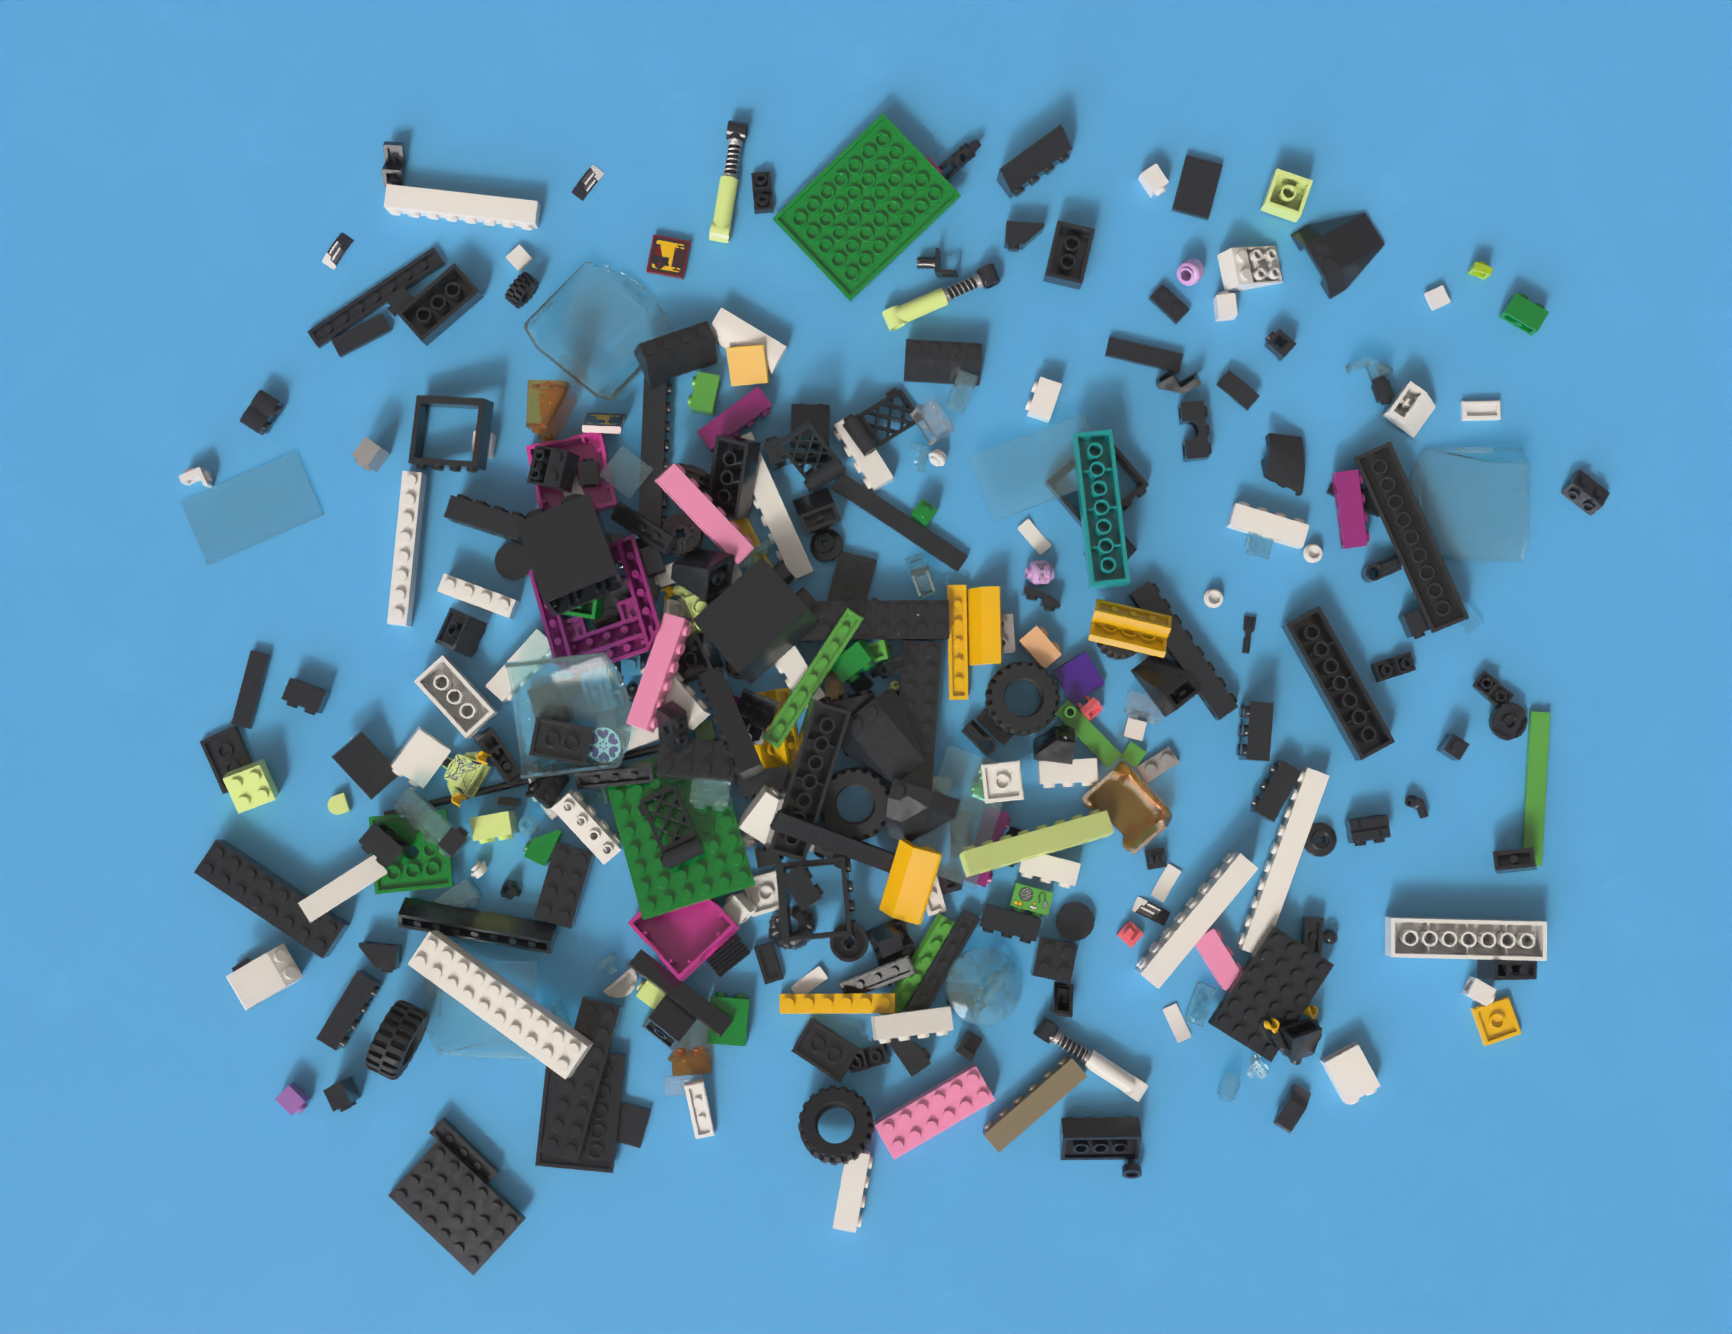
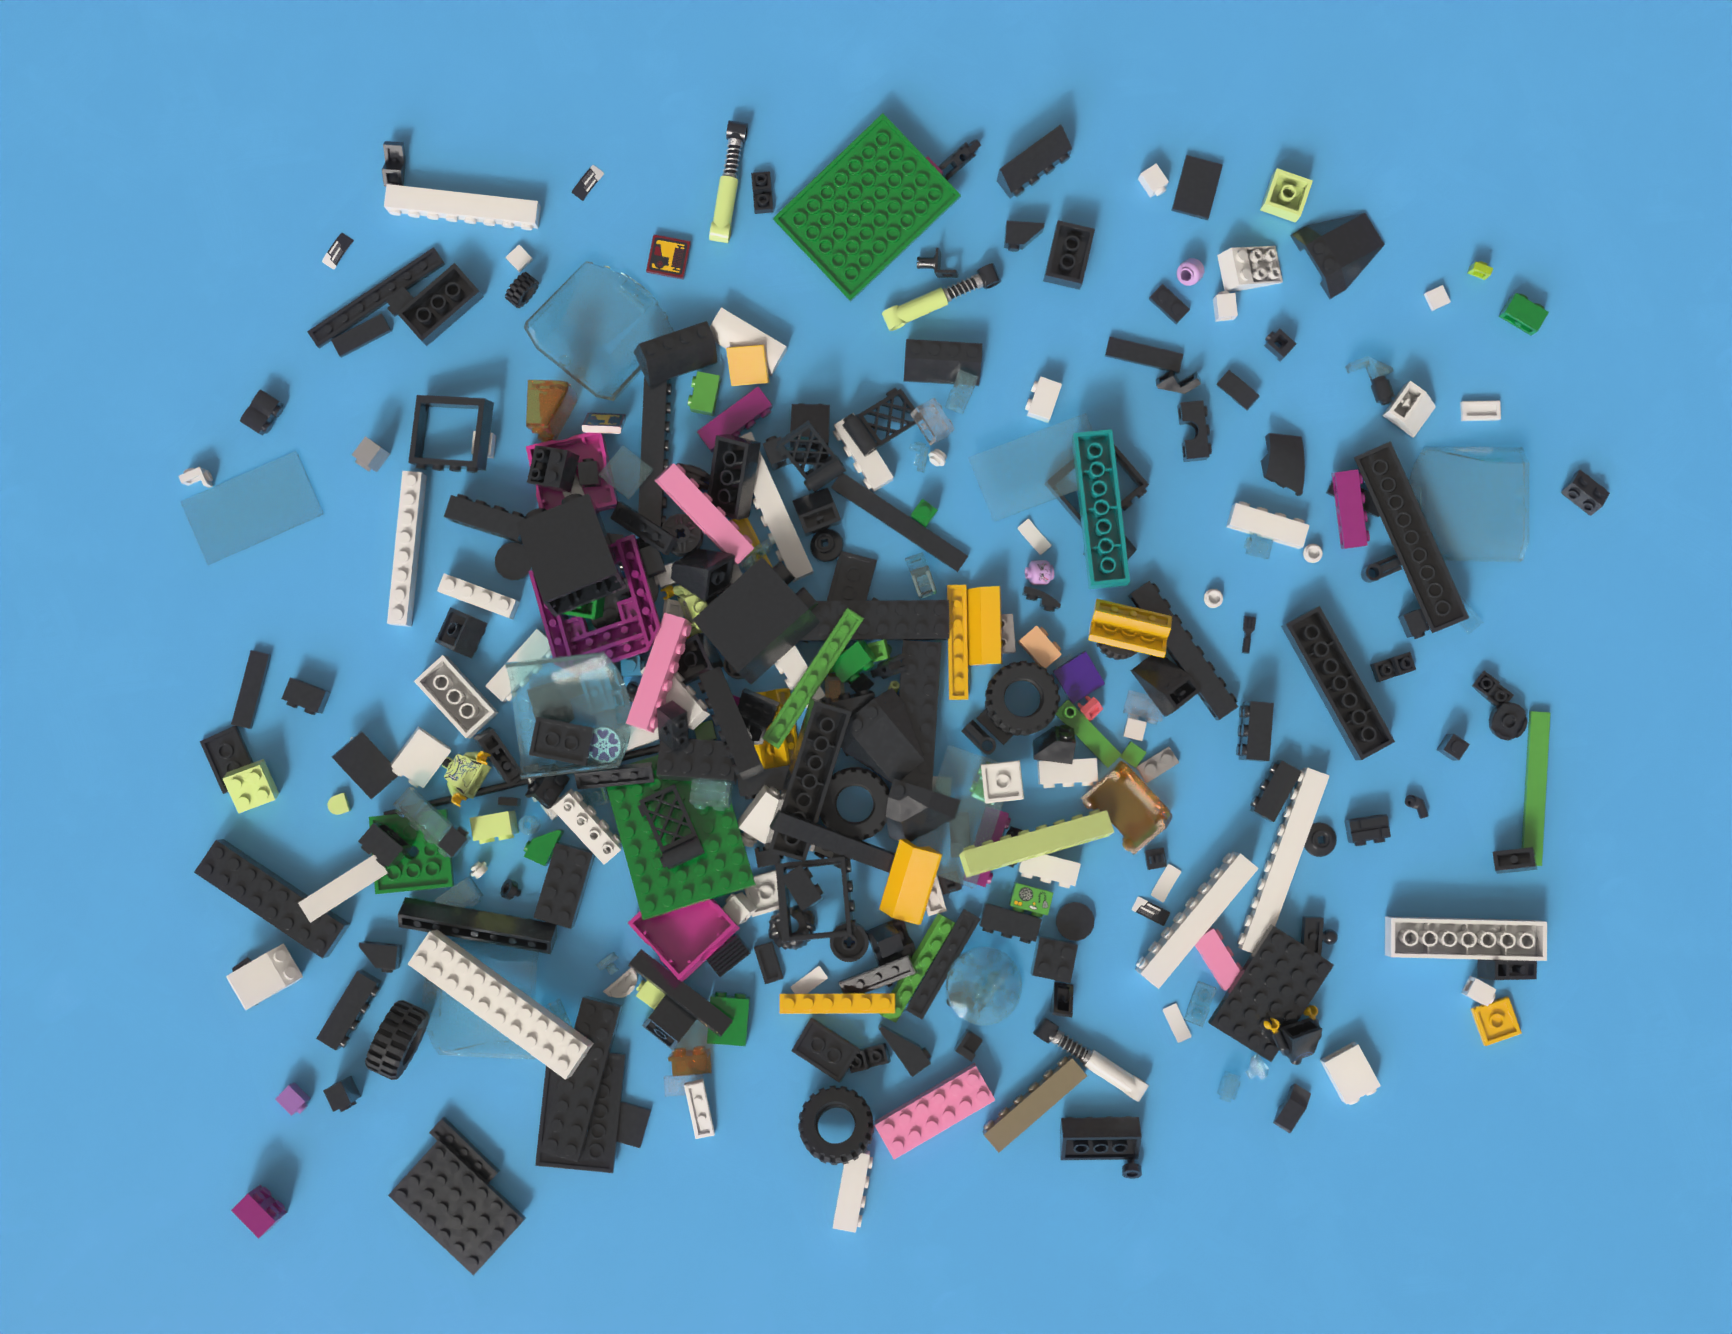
(259, 1211): none -> magenta brick
(912, 1023): white brick -> none
(1130, 933): coral tile -> none

